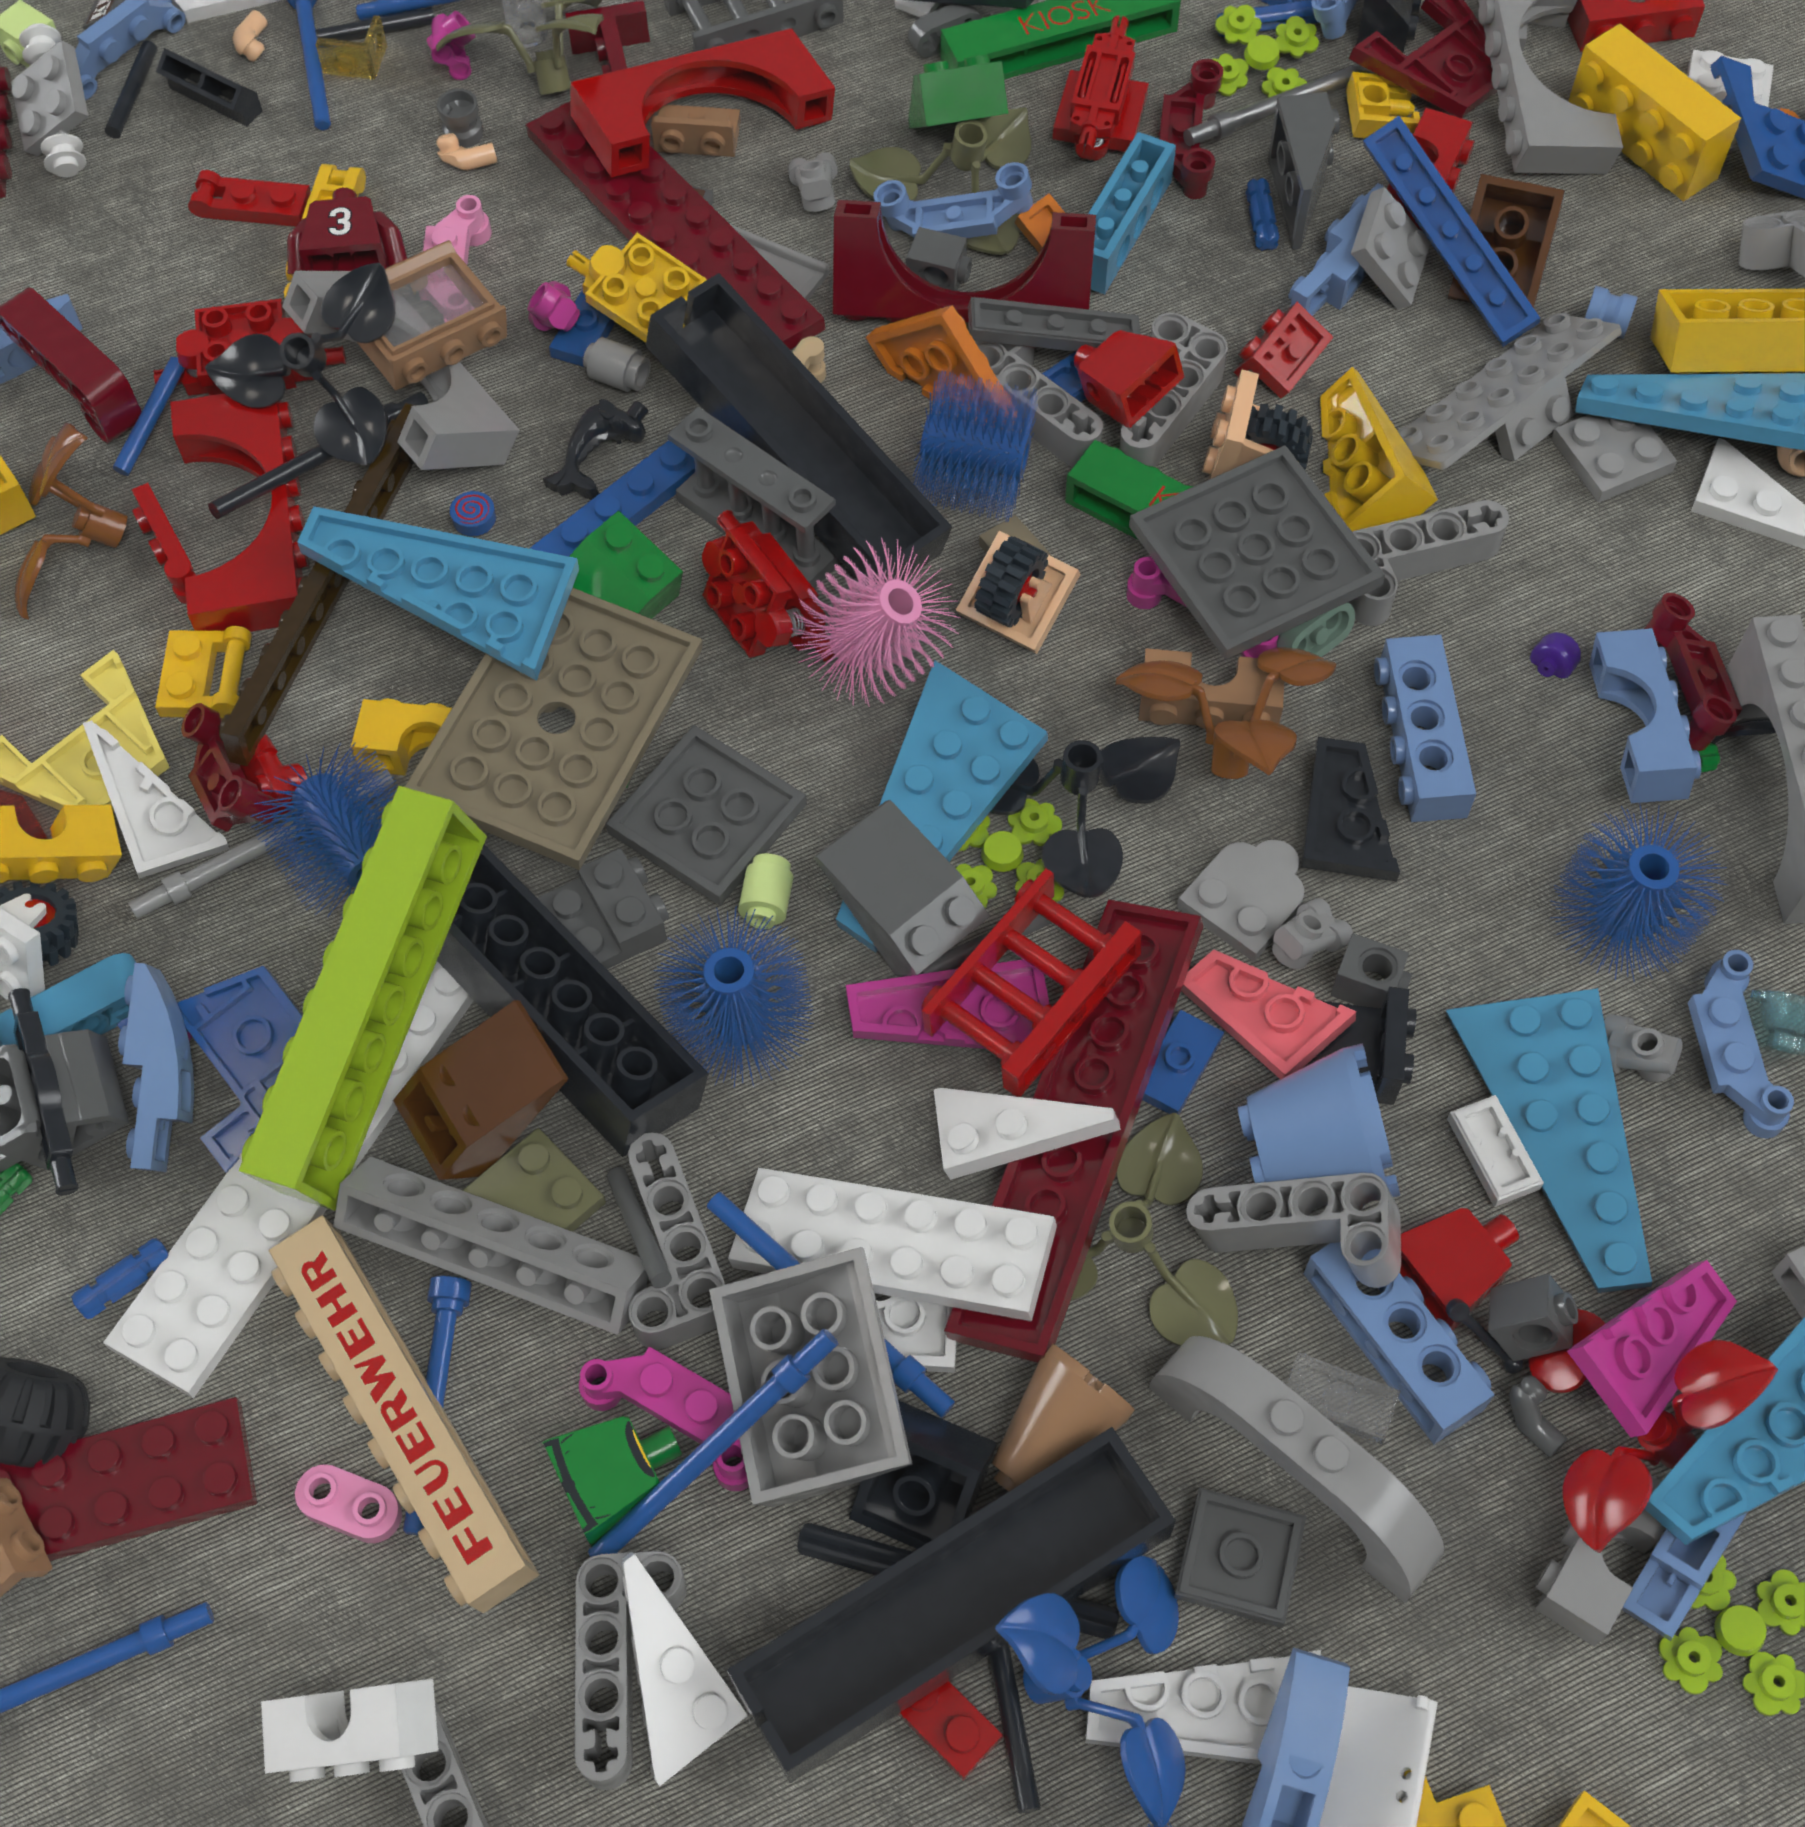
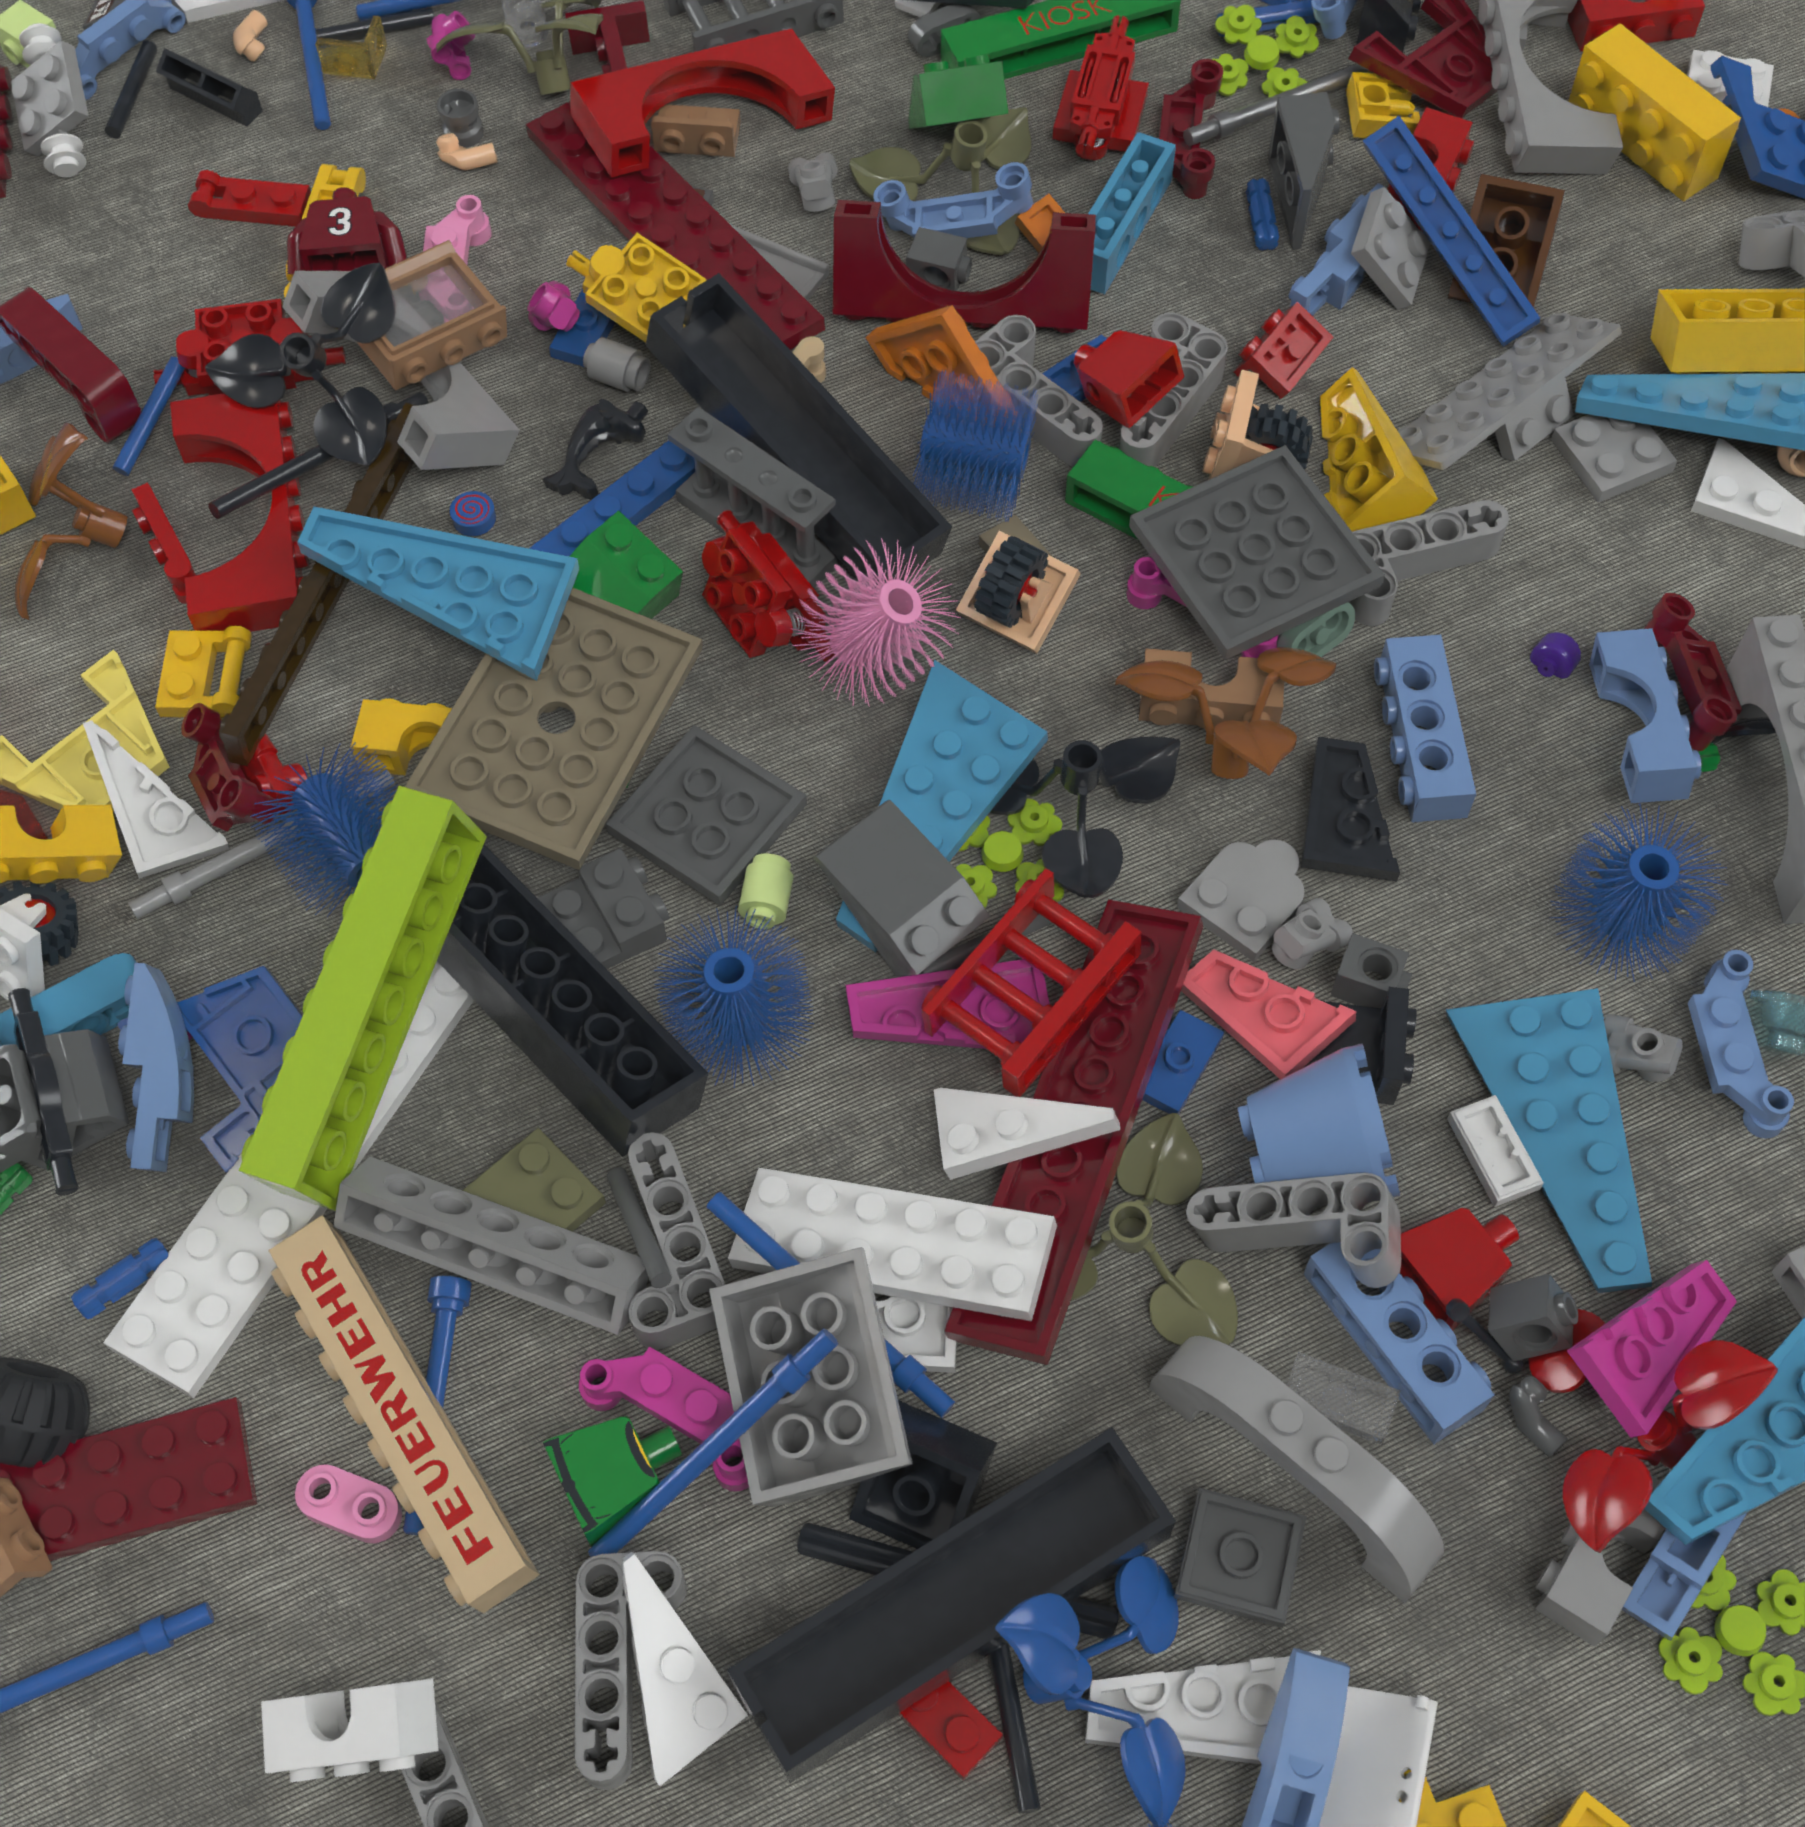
(480, 1093): reddish brown slope -> none
(1044, 324): dark grey tile -> none
(1055, 1417): medium nougat cone -> none
(1611, 308): medium blue wheel -> none

